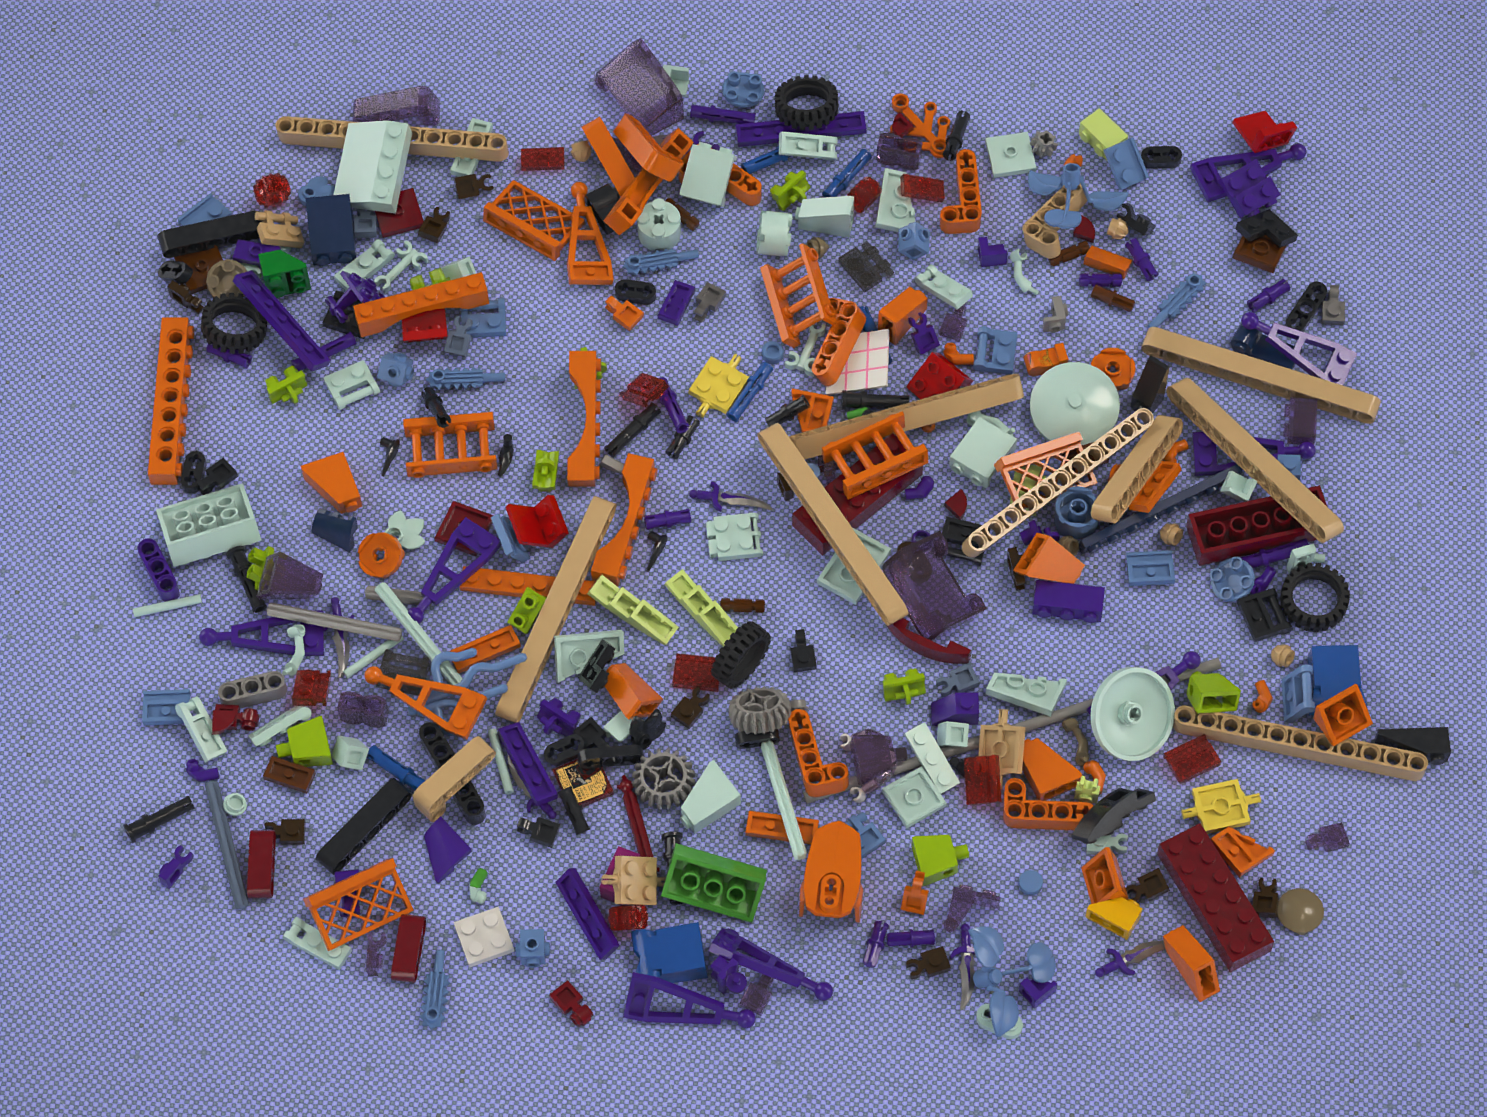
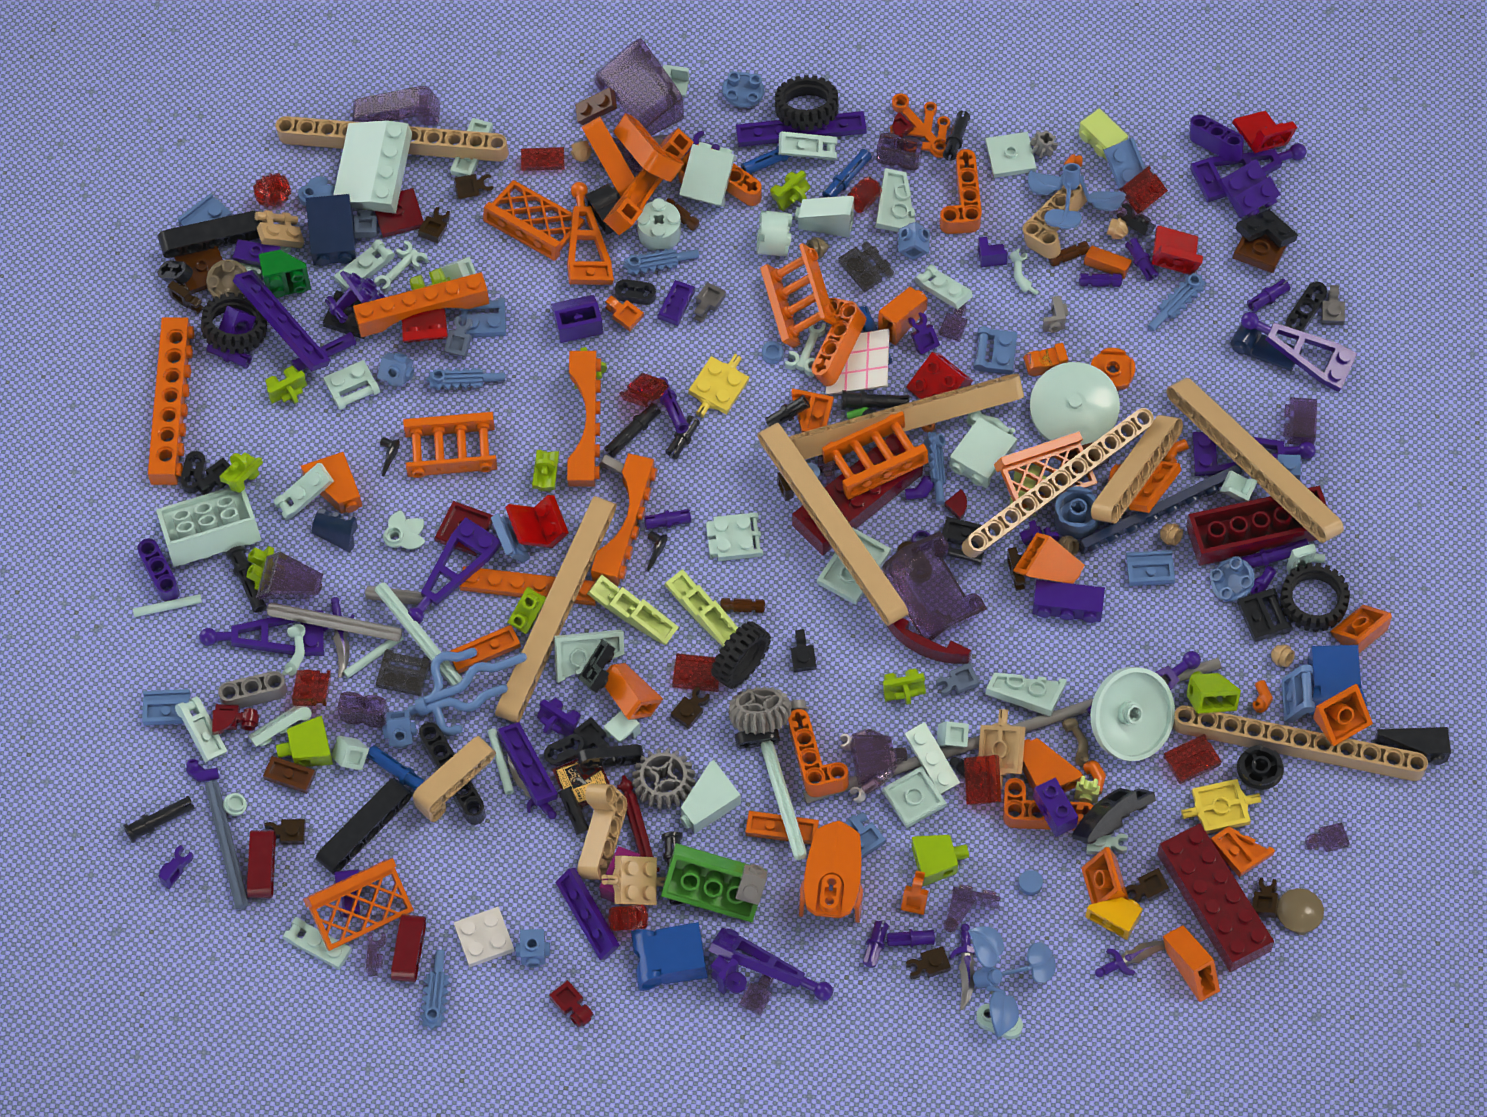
(236, 317): none -> dark purple brick
(241, 468): none -> lime hips
(304, 491): none -> light aqua plate
(368, 557): orange plate -> none
(399, 729): none -> medium blue brick
(434, 404): black pin -> none
(444, 848): dark purple slope -> none
(464, 714): orange plate -> none
(476, 894): arm -> none
(505, 454): black bar -> none
(542, 832): black plate -> none
(577, 318): none -> dark purple slope
(596, 106): none -> reddish brown plate
(603, 830): none -> tan beam
(641, 994): dark purple plate -> none
(646, 731): black plate -> none
(723, 115): dark purple pin -> none
(730, 498): piece -> none
(736, 410): blue pin -> none
(752, 884): none -> light grey bracket
(922, 188): clear red plate -> none
(934, 445): none -> medium blue piece
(955, 357): orange arm -> none
(956, 708): dark purple slope -> none
(1036, 992): dark purple panel -> none
(1055, 807): none -> dark purple brick
(1085, 230): dark red tile -> none
(1112, 298): reddish brown axle -> none
(1143, 190): none -> clear red plate
(1151, 386): black slope -> none
(1161, 157): black beam -> none
(1176, 250): none -> red bracket
(1216, 138): none -> dark purple beam
(1260, 374): tan beam -> none
(1260, 768): none -> black cone
(1362, 627): none -> orange slope

